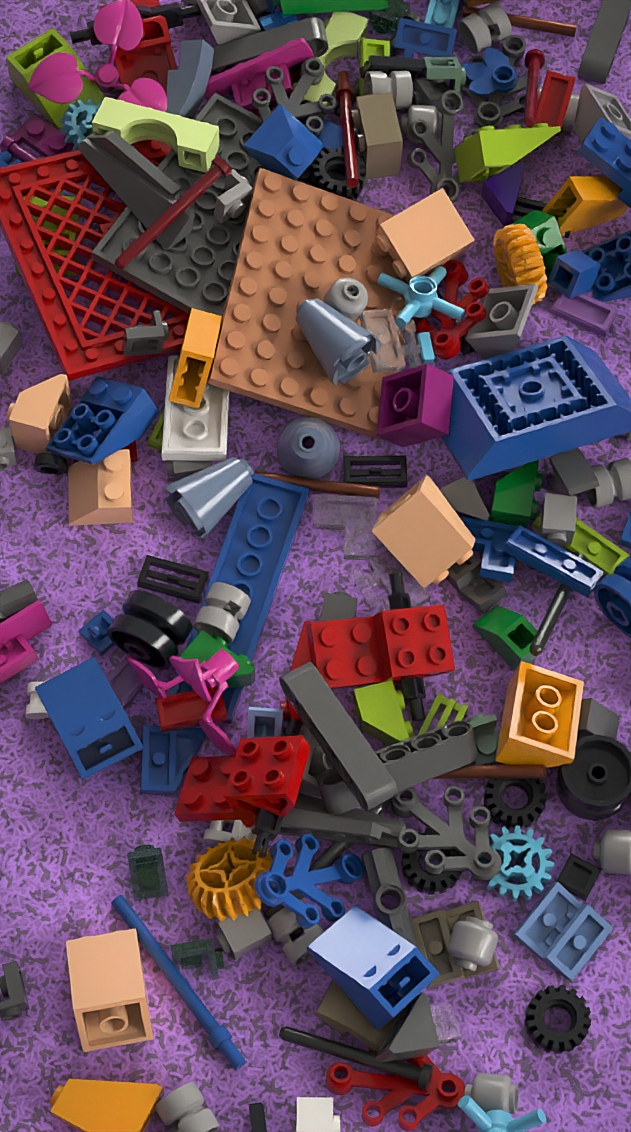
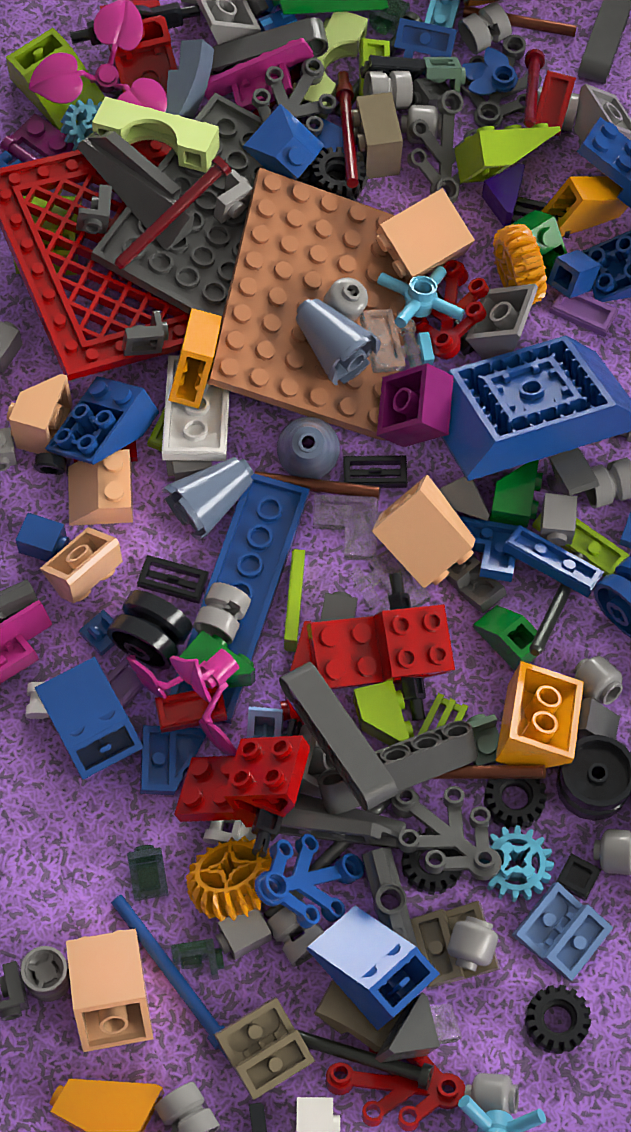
(41, 537): none -> blue brick
(45, 973): none -> light grey wheel
(83, 564): none -> light nougat slope
(97, 217): none -> dark grey bracket
(264, 1048): none -> dark tan slope
(294, 600): none -> lime tile
(600, 679): none -> light grey head

